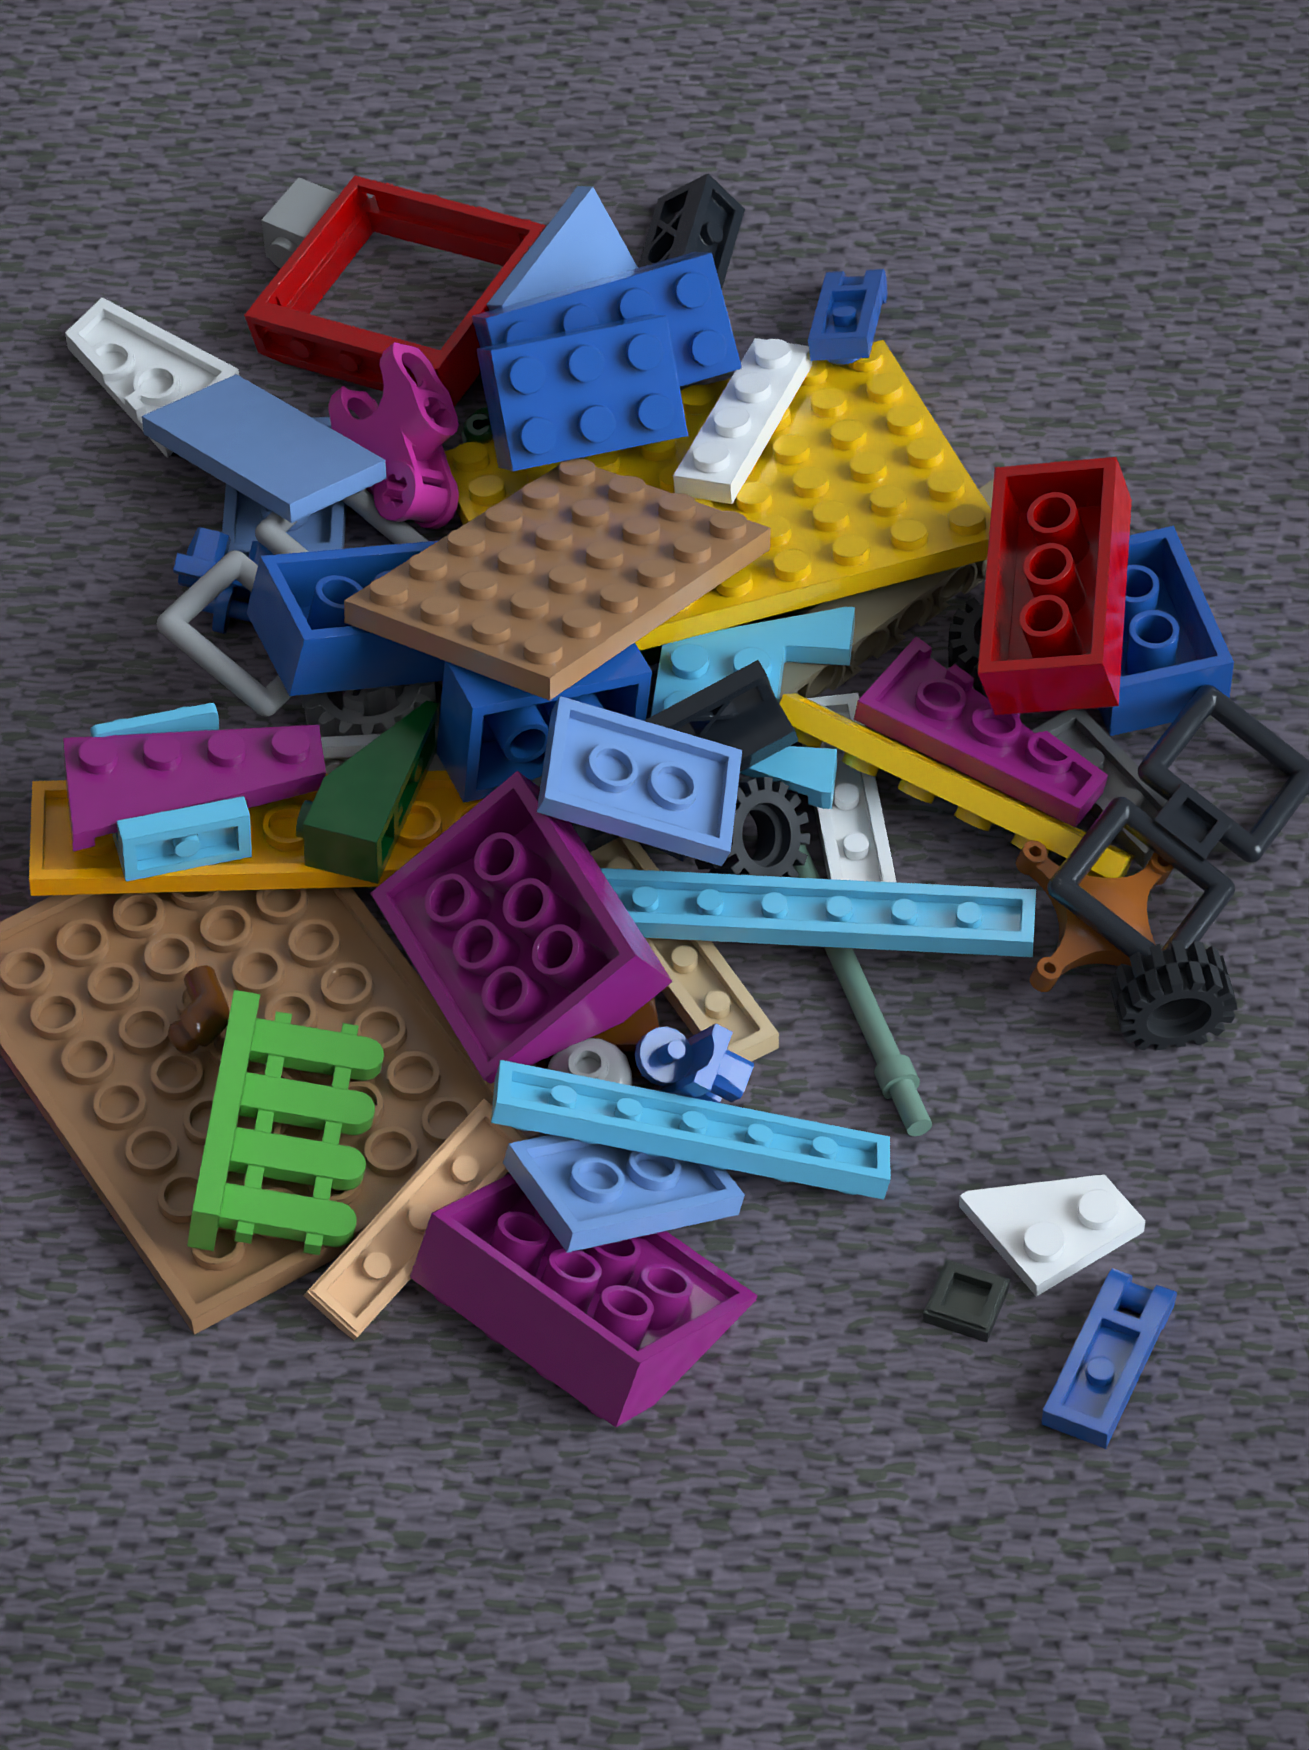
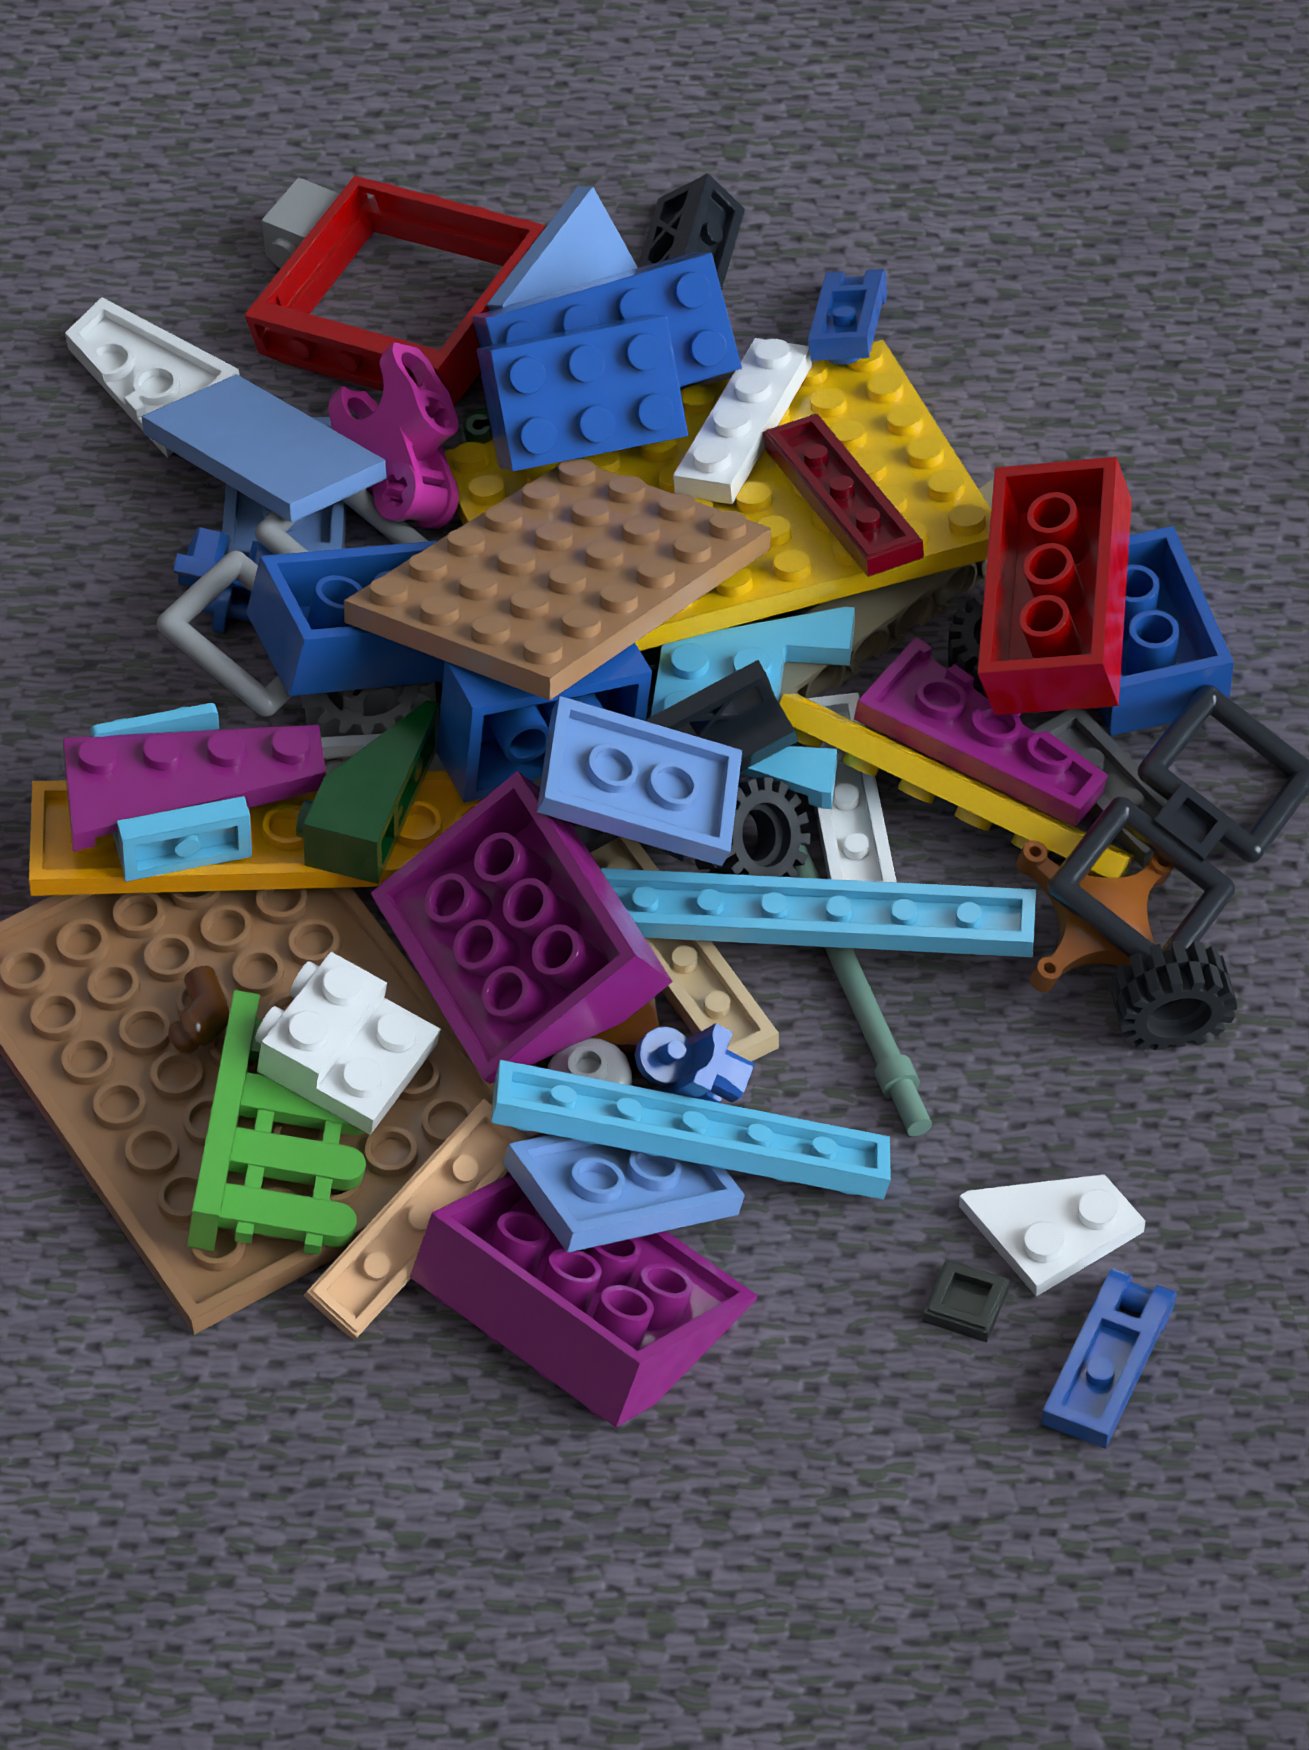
(344, 1042): none -> white plate
(843, 495): none -> dark red tile

